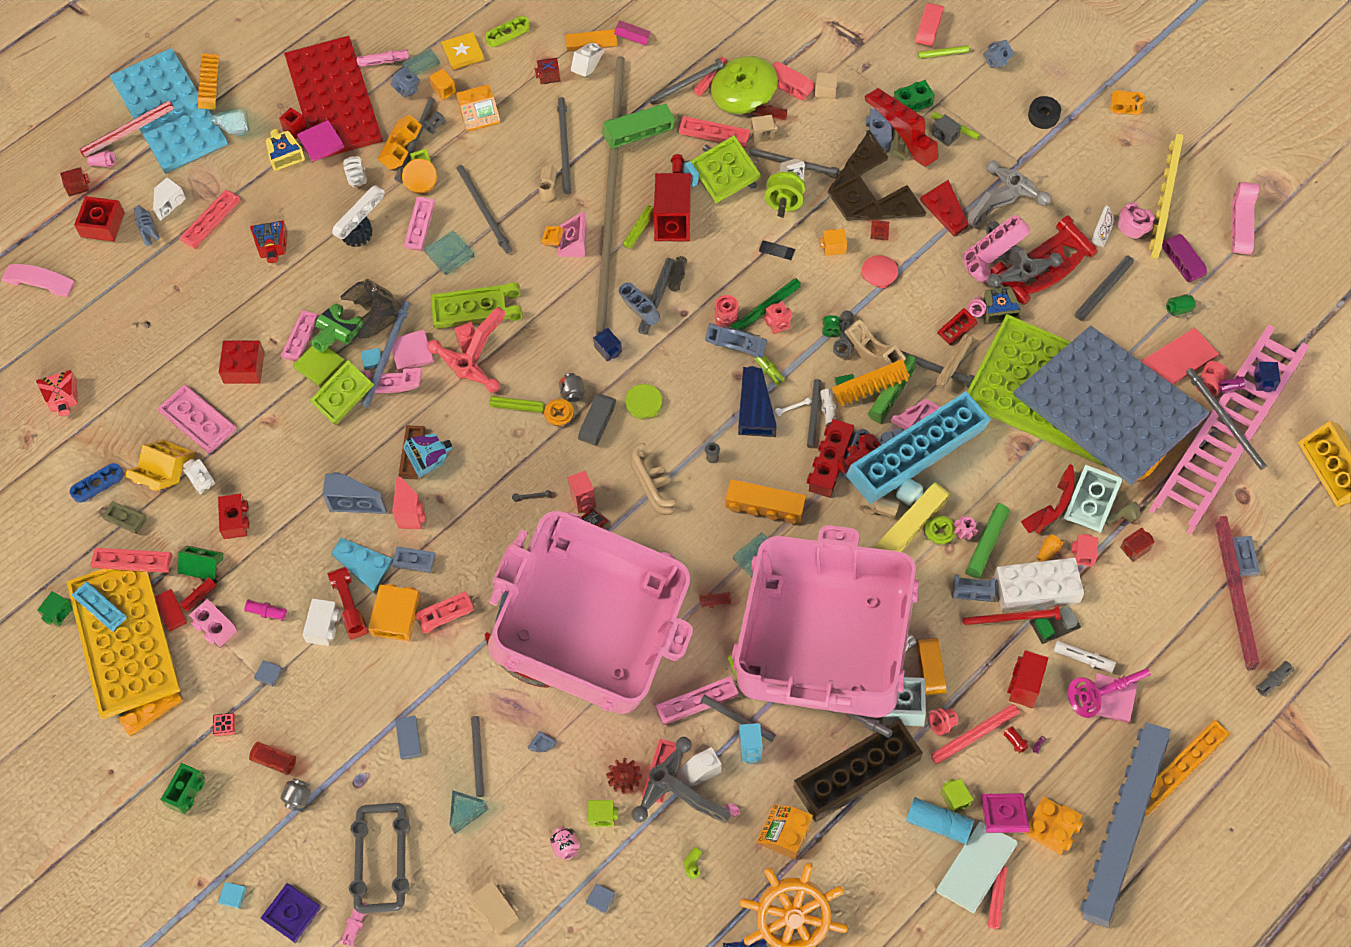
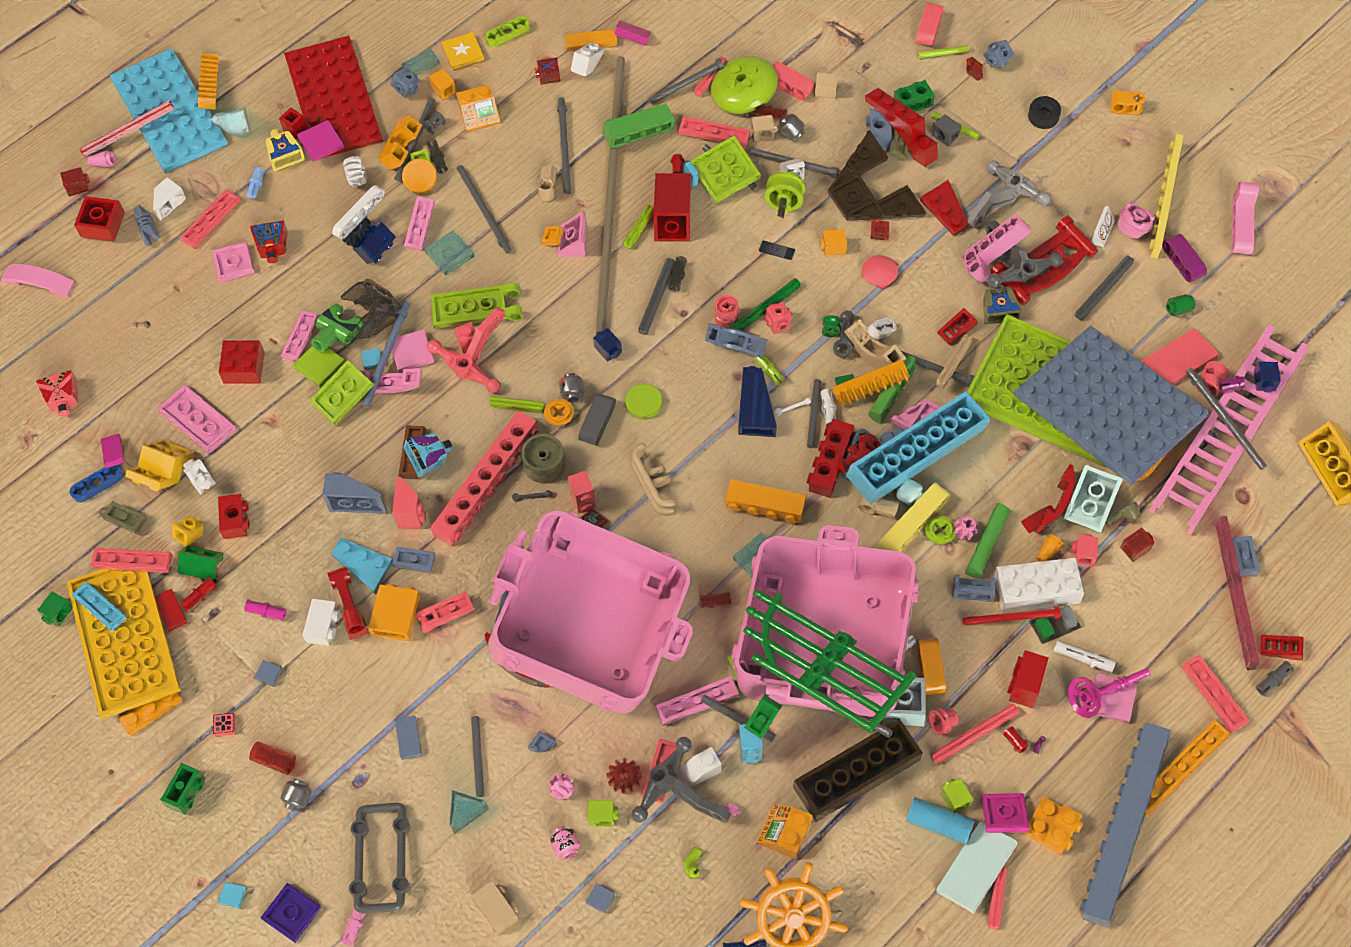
(112, 450): none -> dark pink tile
(190, 527): none -> yellow brick
(215, 621): bright pink brick -> none
(233, 262): none -> bright pink tile
(255, 183): none -> light blue axle
(374, 243): none -> clear blue brick
(387, 57): bright pink pin -> none
(437, 156): none -> clear smoke pin
(496, 453): none -> coral brick
(543, 458): none -> olive wheel
(561, 786): none -> bright pink gear
(639, 303): sand blue beam -> none
(712, 451): dark grey pin -> none
(763, 716): none -> green panel
(791, 127): none -> flat silver head
(824, 664): none -> green piece
(882, 328): none -> white beam
(974, 68): none -> clear red plate
(977, 307): bright pink cone -> none
(1215, 693): none -> coral plate
(1290, 640): none -> red slope

